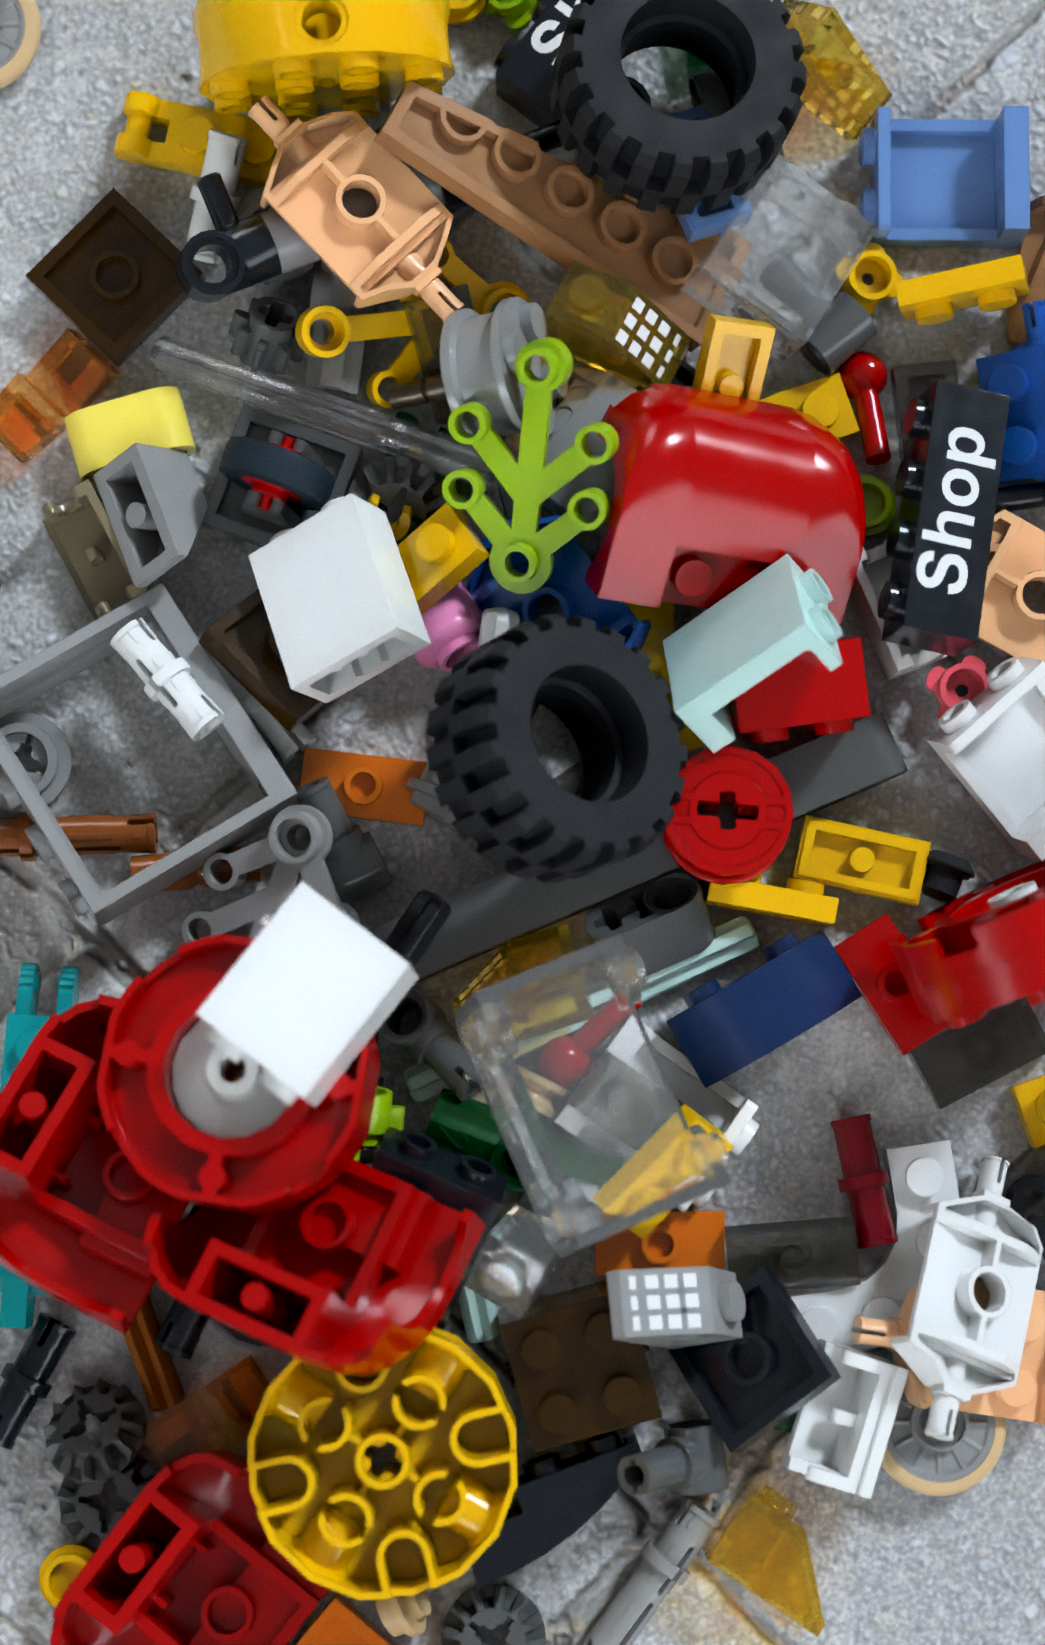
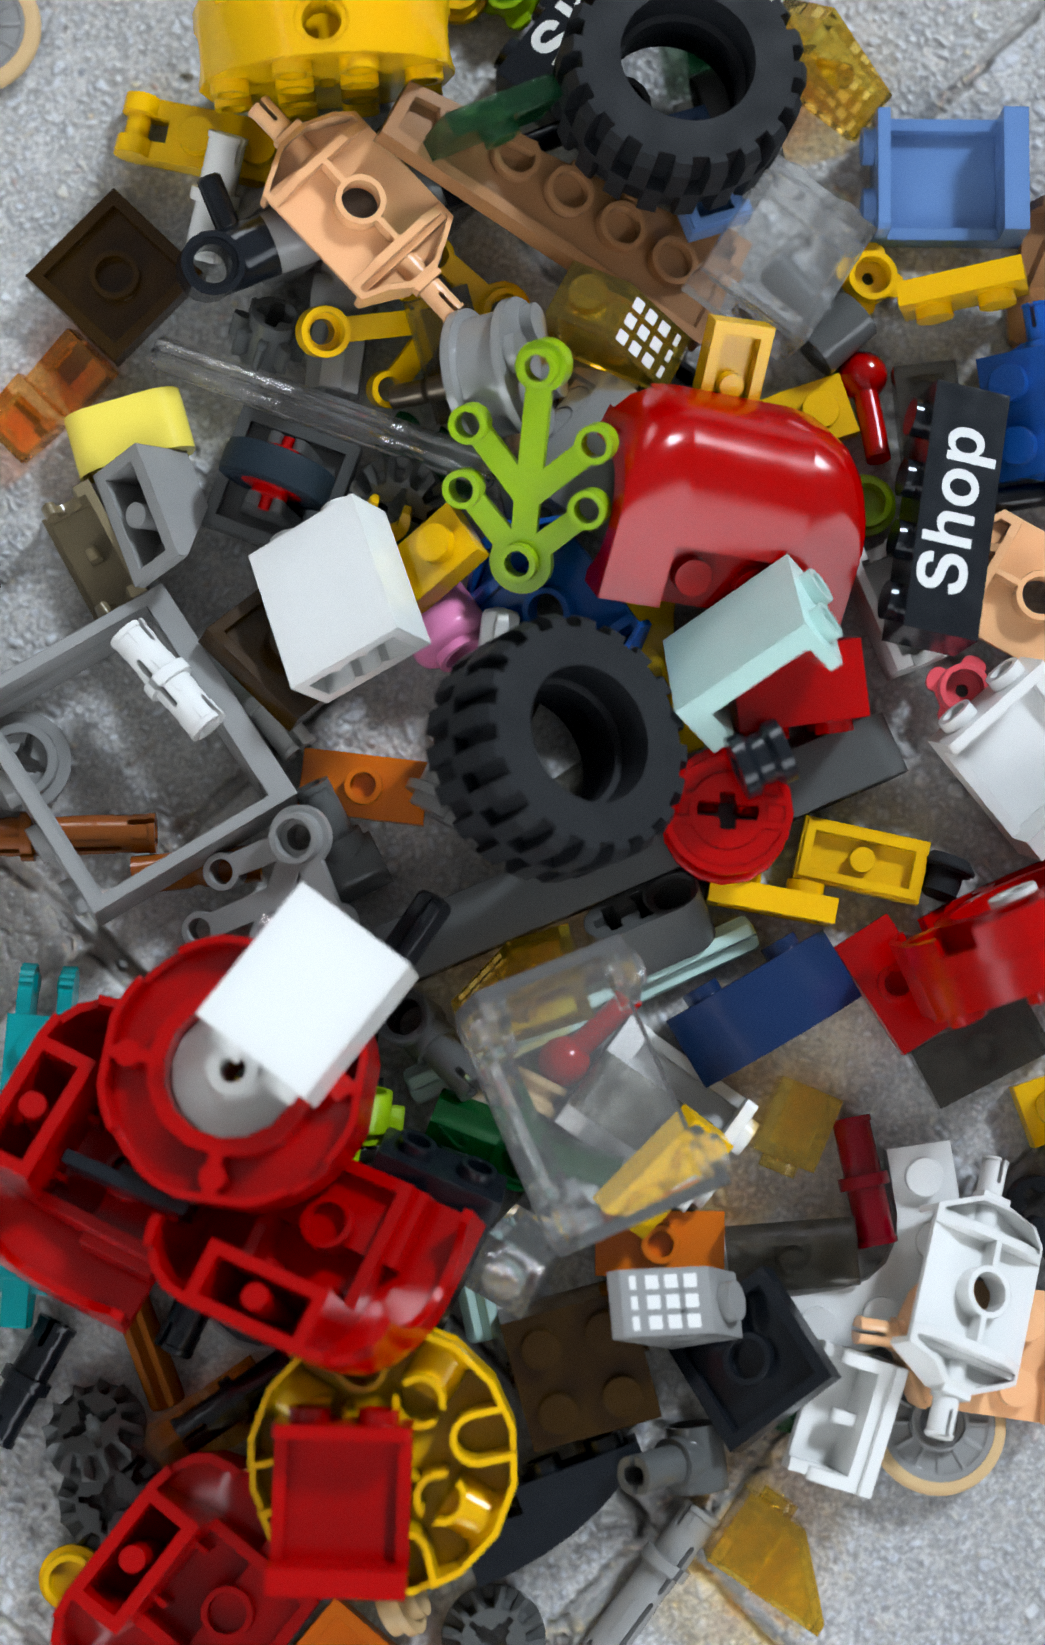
(130, 1184): none -> black piece
(229, 1405): none -> black pin
(340, 1504): none -> red panel
(493, 118): none -> clear green plate
(761, 758): none -> black wheel
(794, 1126): none -> clear yellow brick

